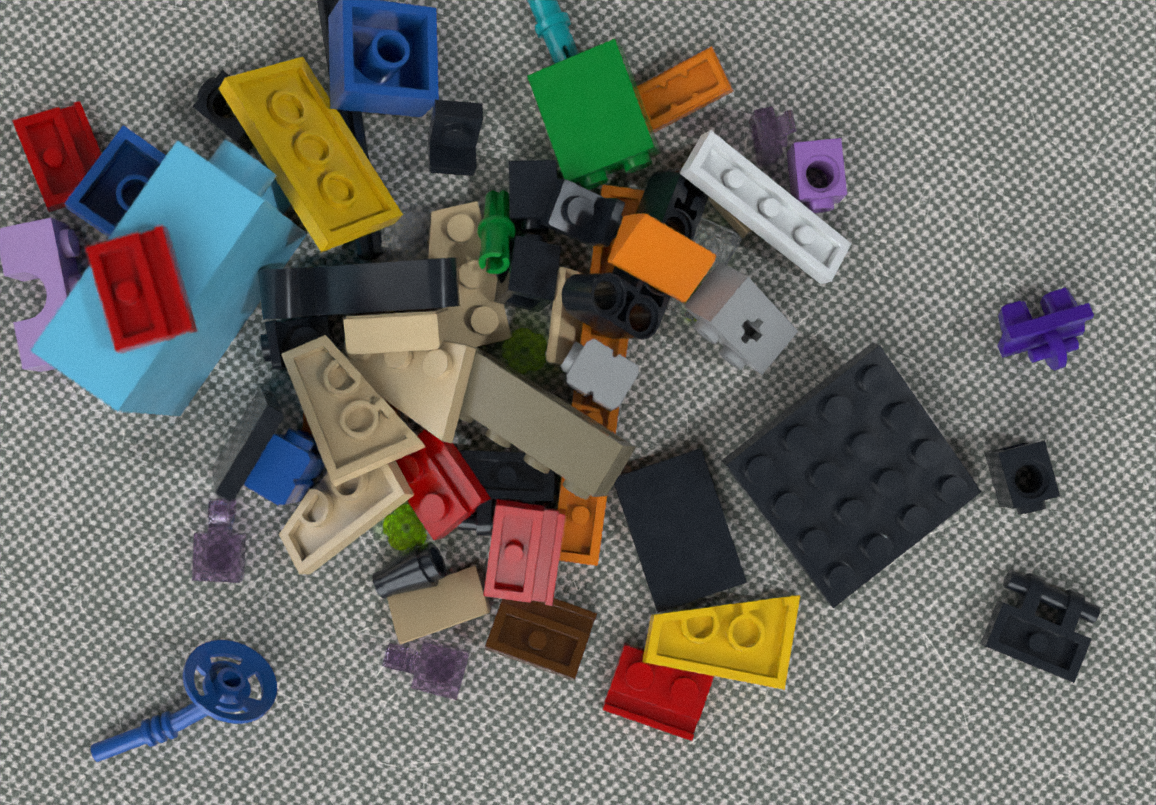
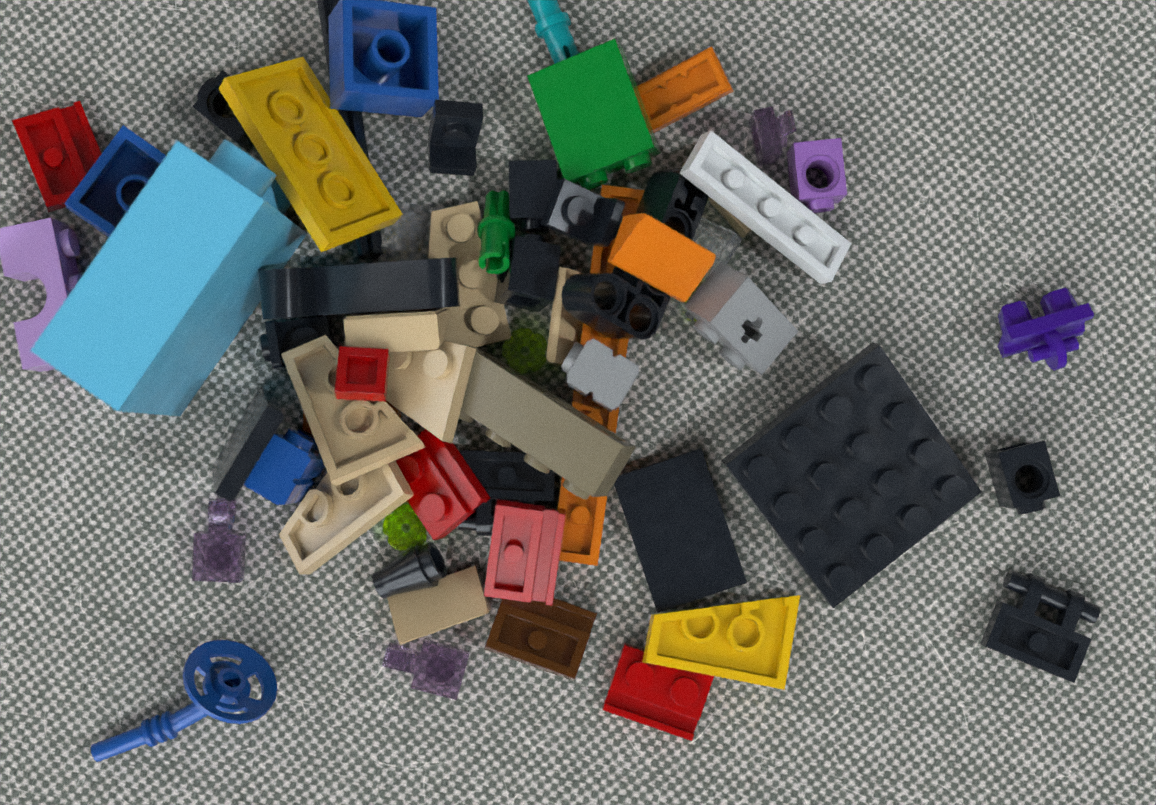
(141, 289): red plate -> none
(362, 374): none -> red plate

